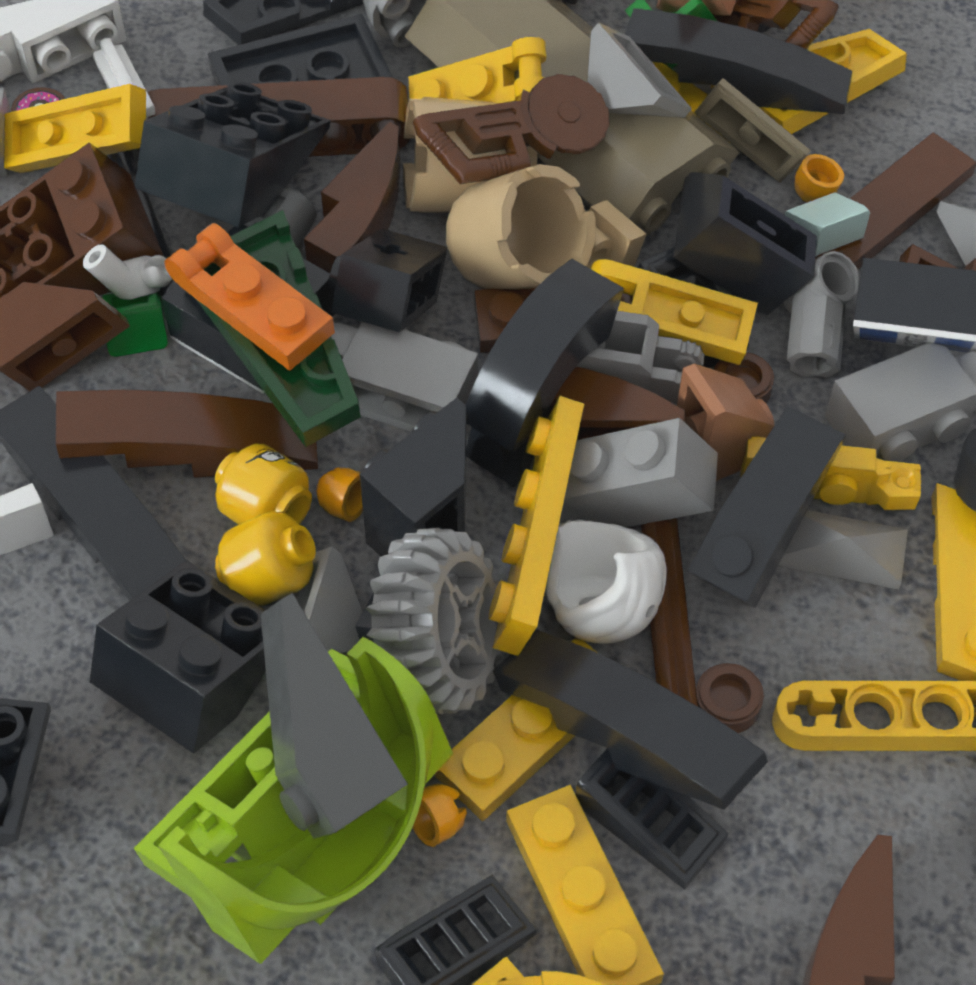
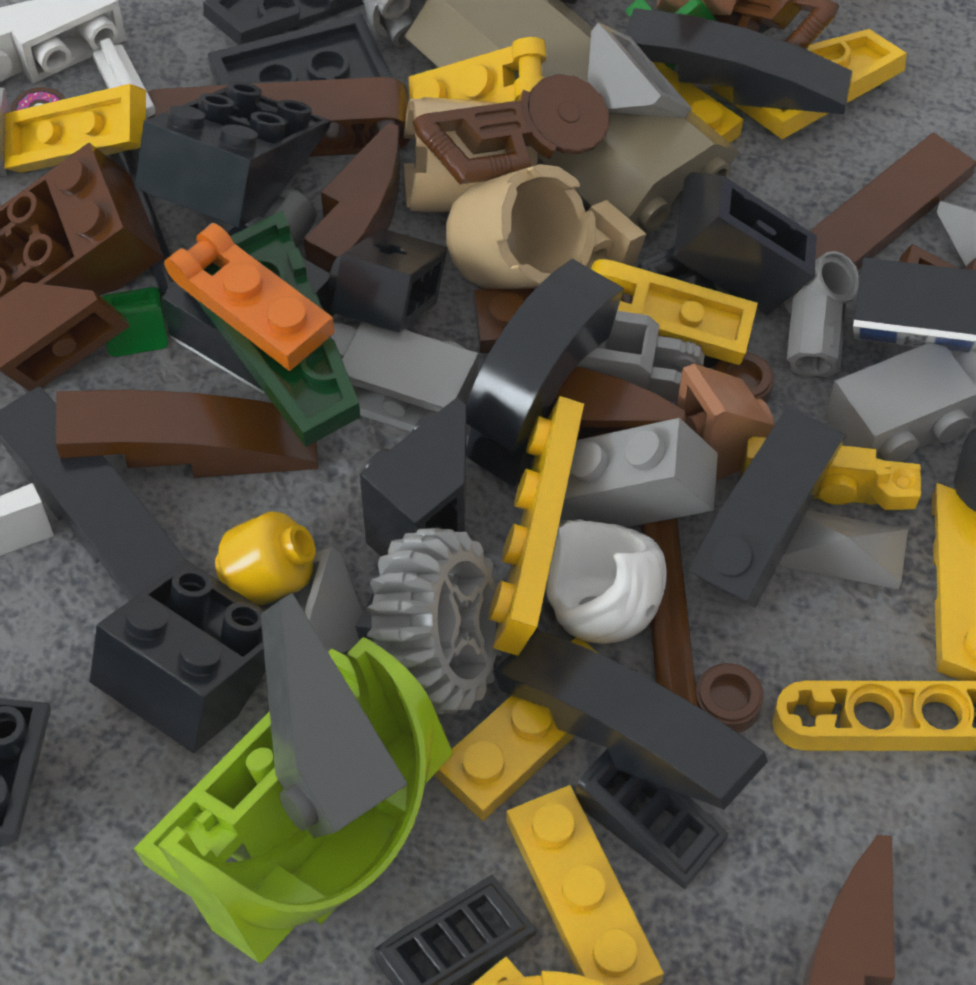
(129, 277): white arm -> none
(261, 482): yellow head -> none
(341, 493): light orange hinge -> none
(438, 815): light orange hinge -> none
(751, 130): dark tan slope -> none
(817, 177): light orange hinge -> none
(832, 219): light aqua slope -> none

